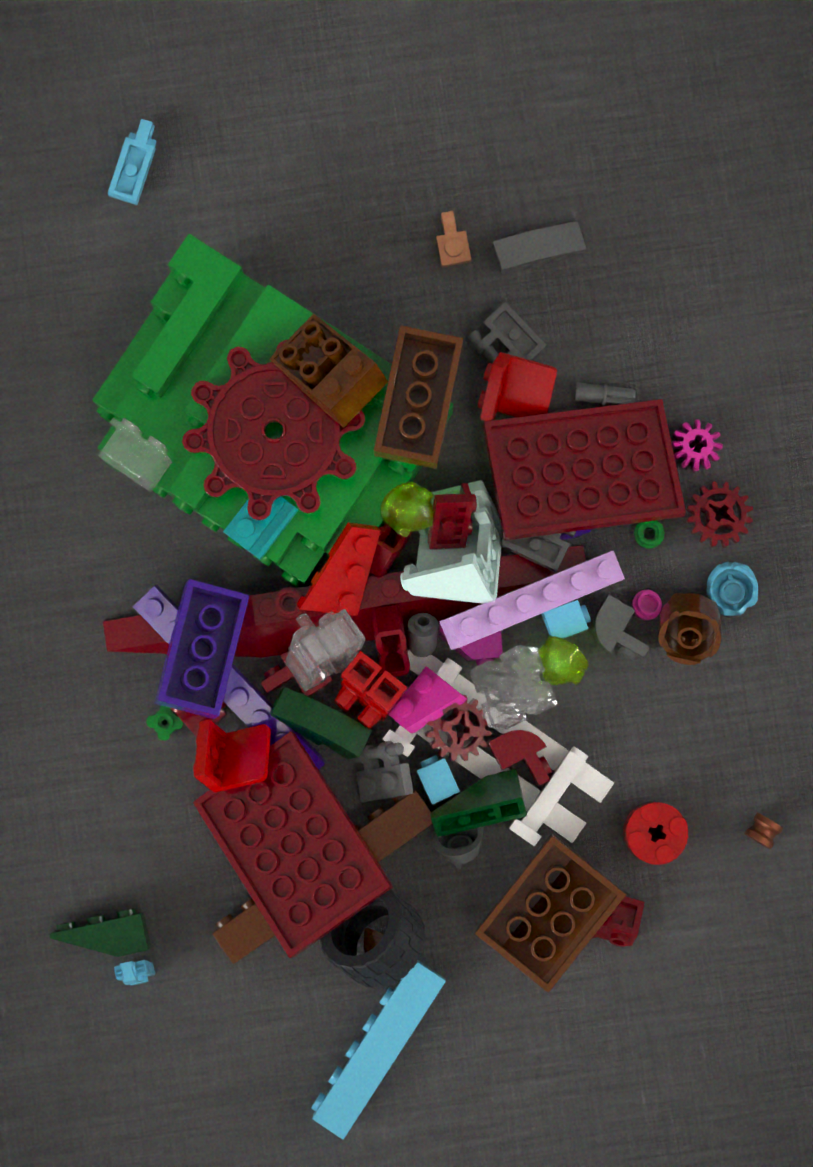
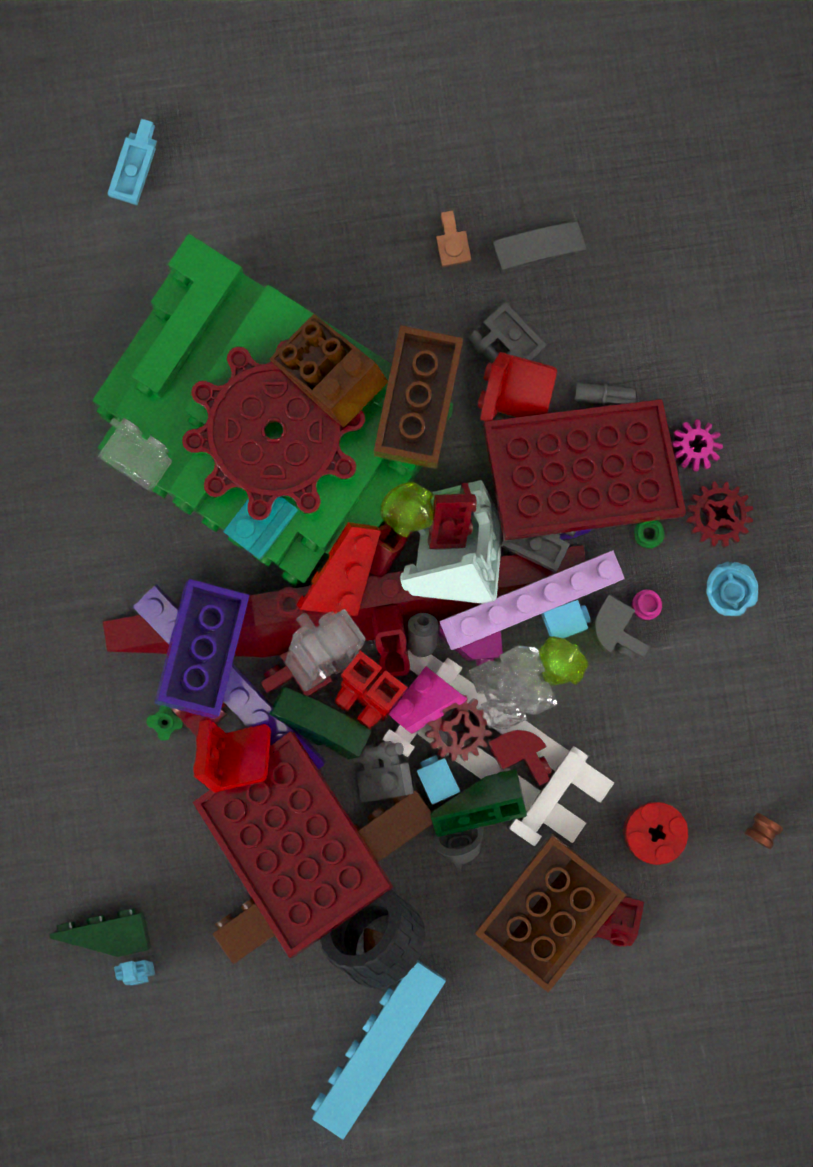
(690, 628): reddish brown brick -> none

